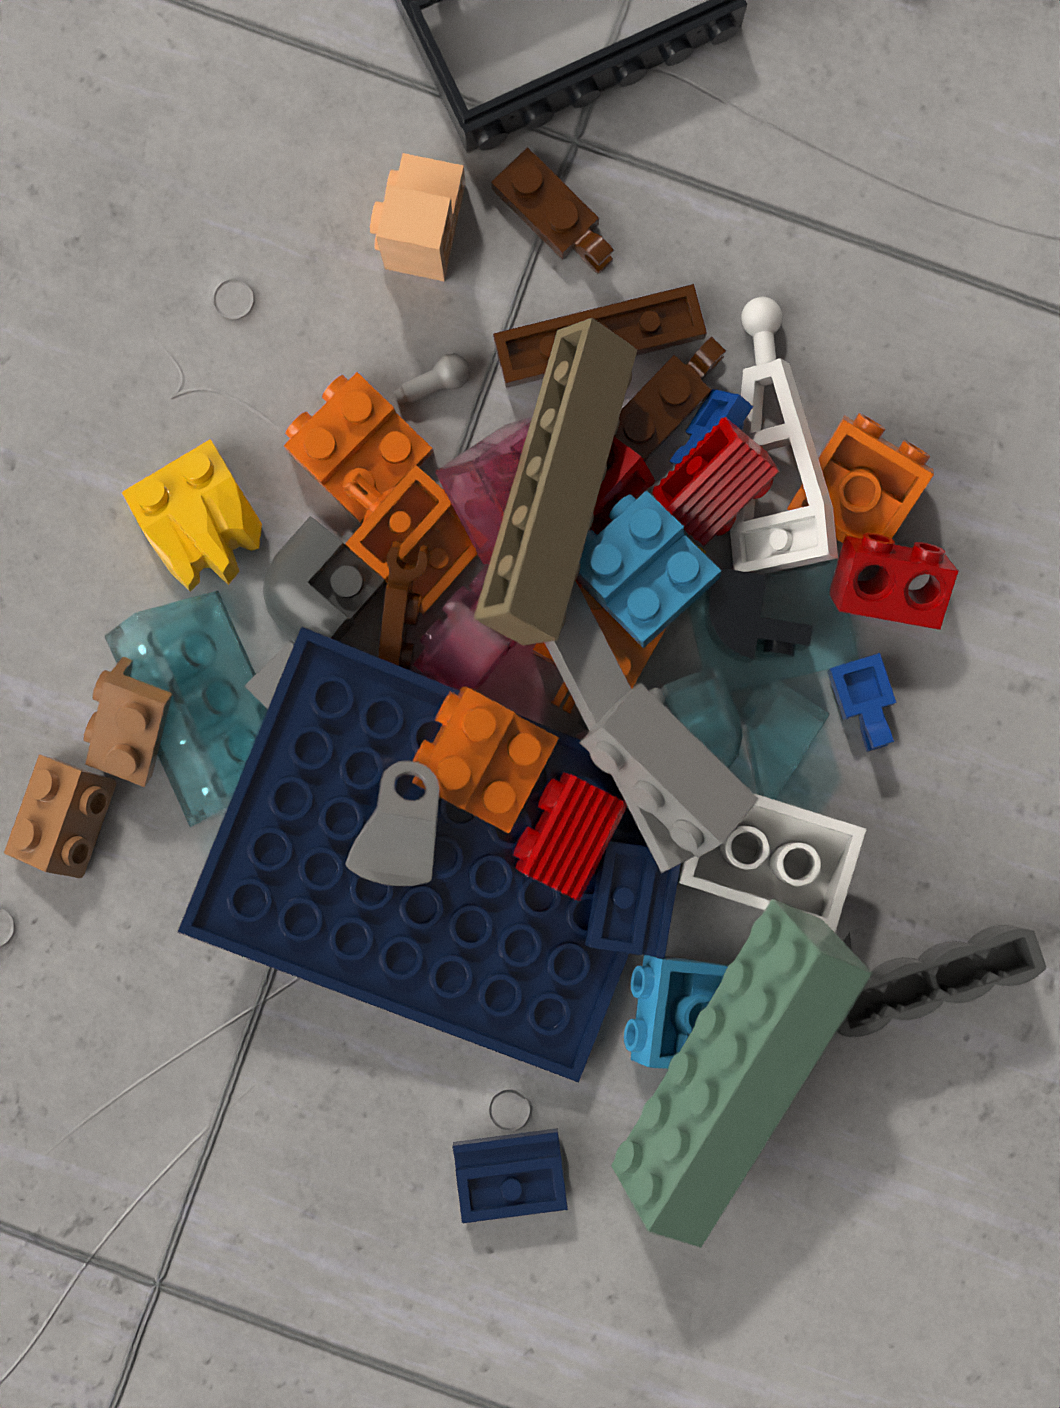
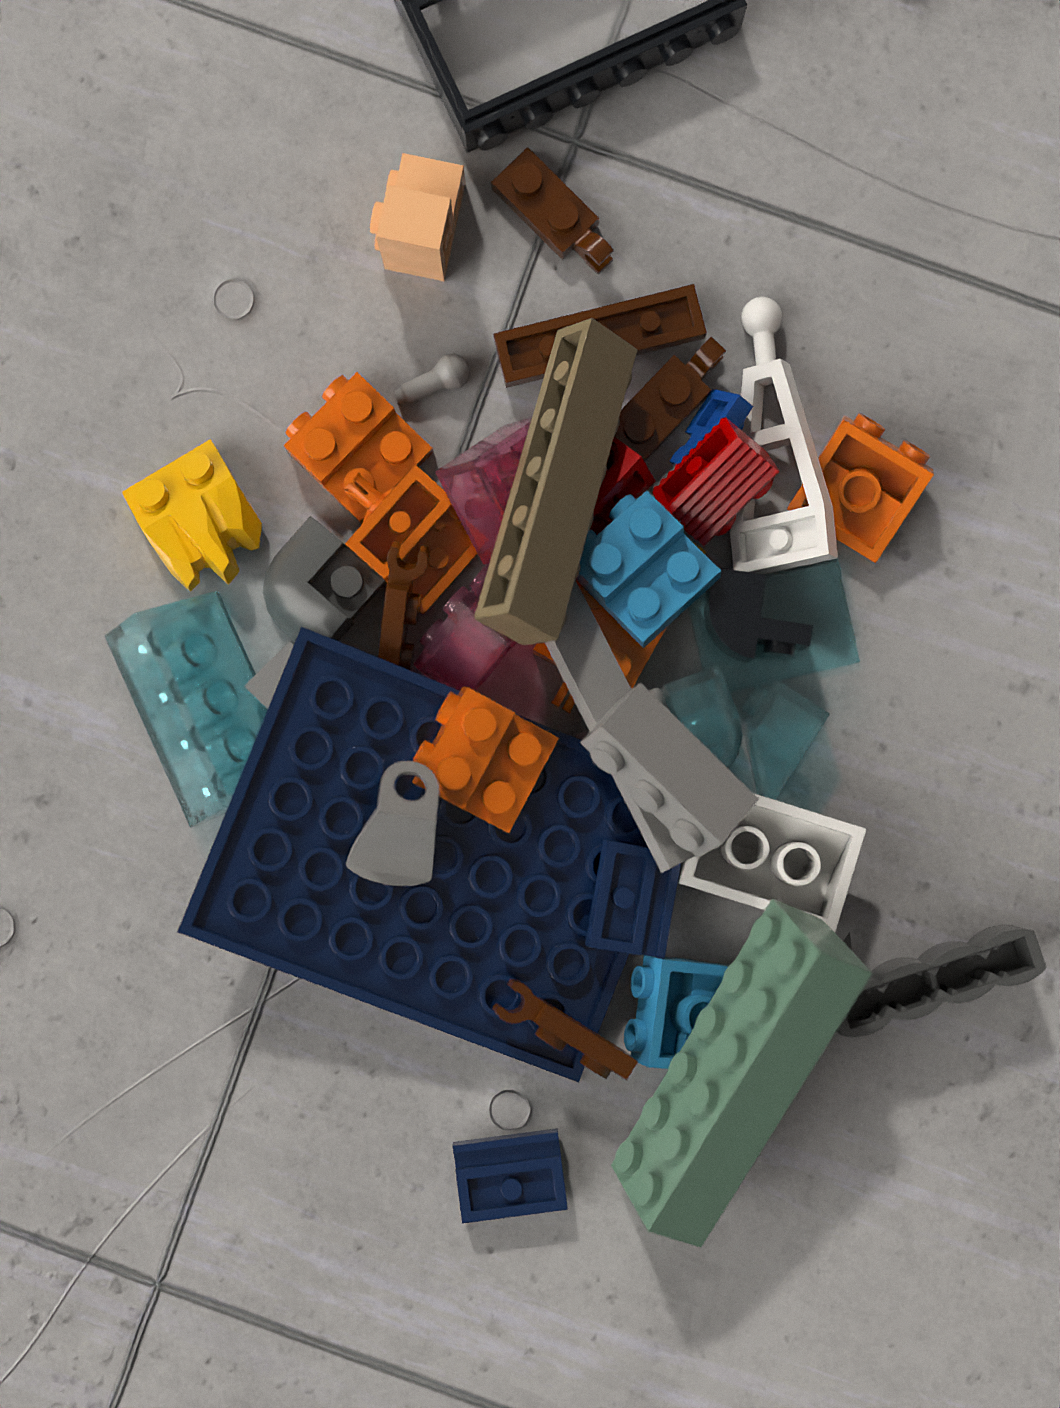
(60, 817): medium nougat bracket -> none
(127, 724): medium nougat bracket -> none
(559, 1029): none -> reddish brown plate
(569, 835): red brick -> none
(863, 691): blue plate -> none
(888, 592): red brick -> none

